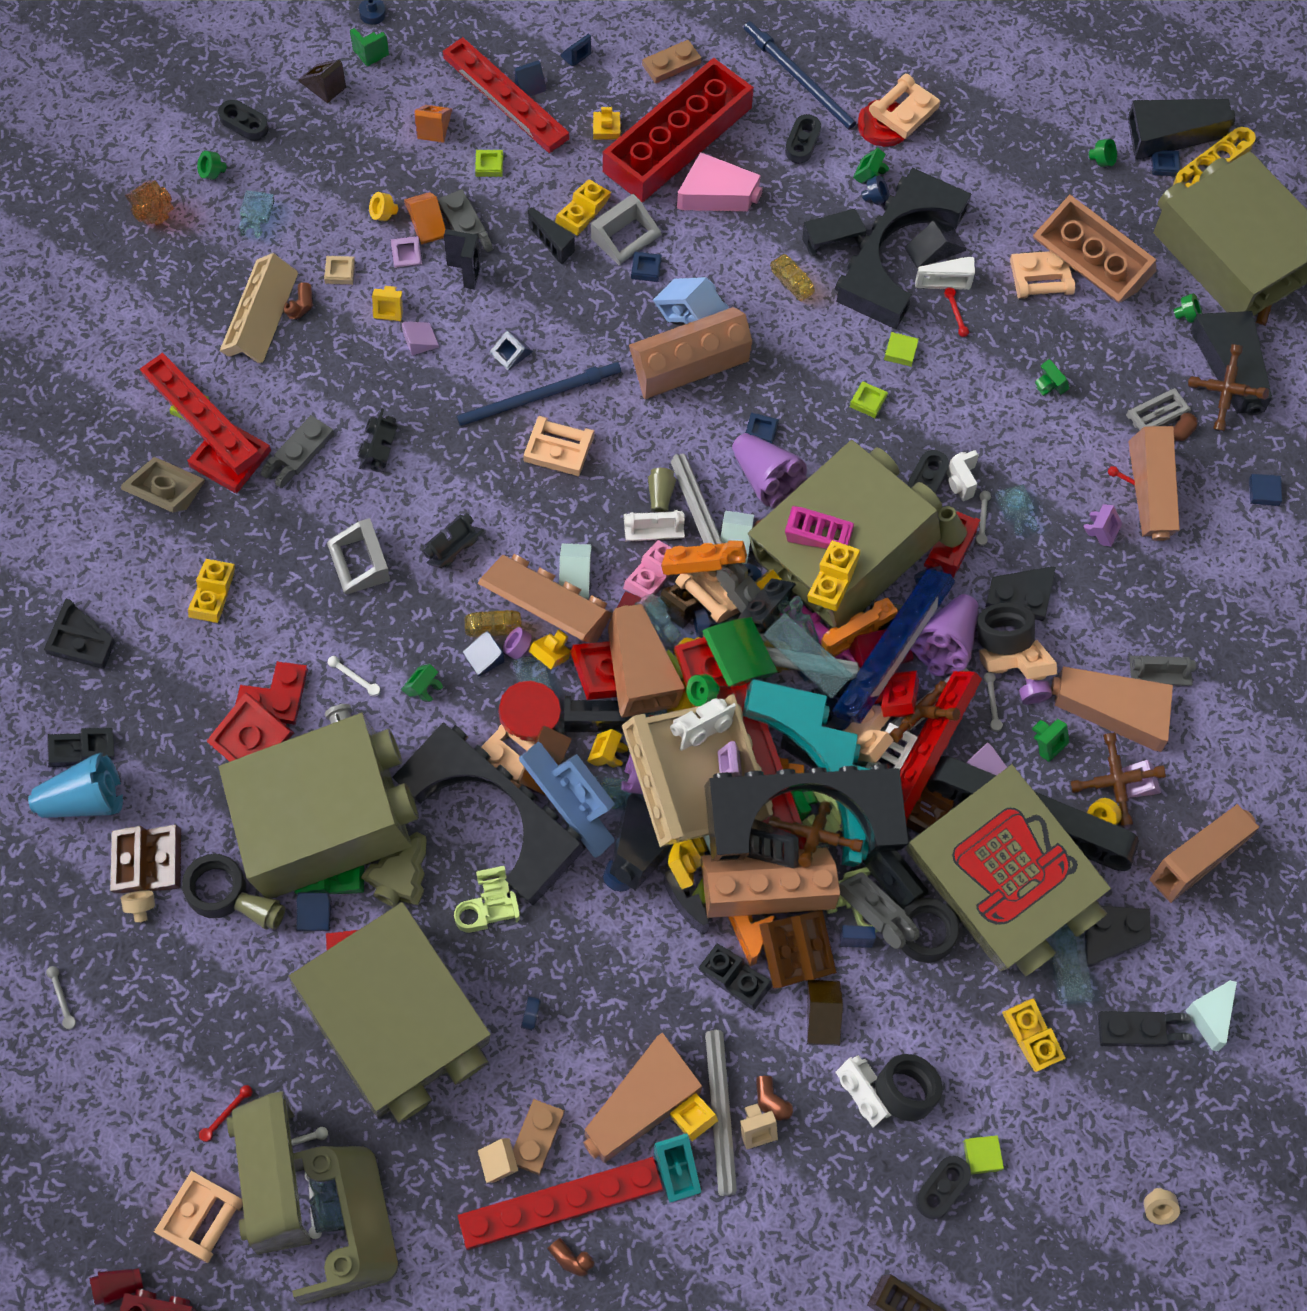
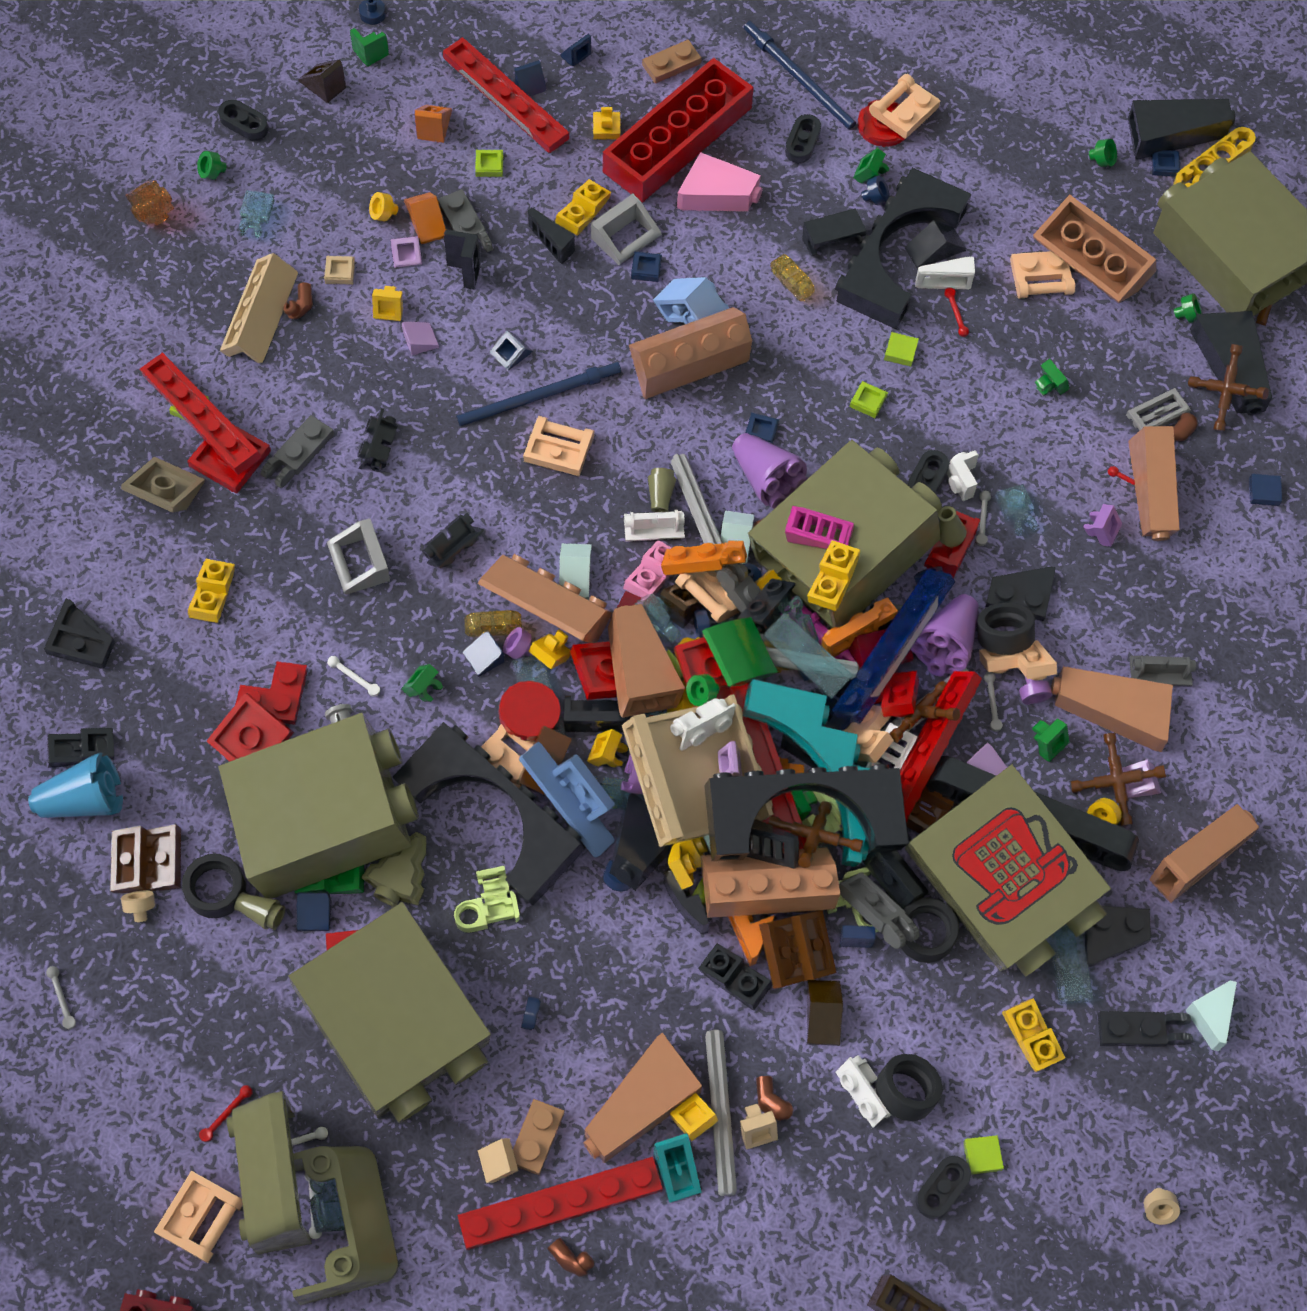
(112, 1285): dark red cone -> none

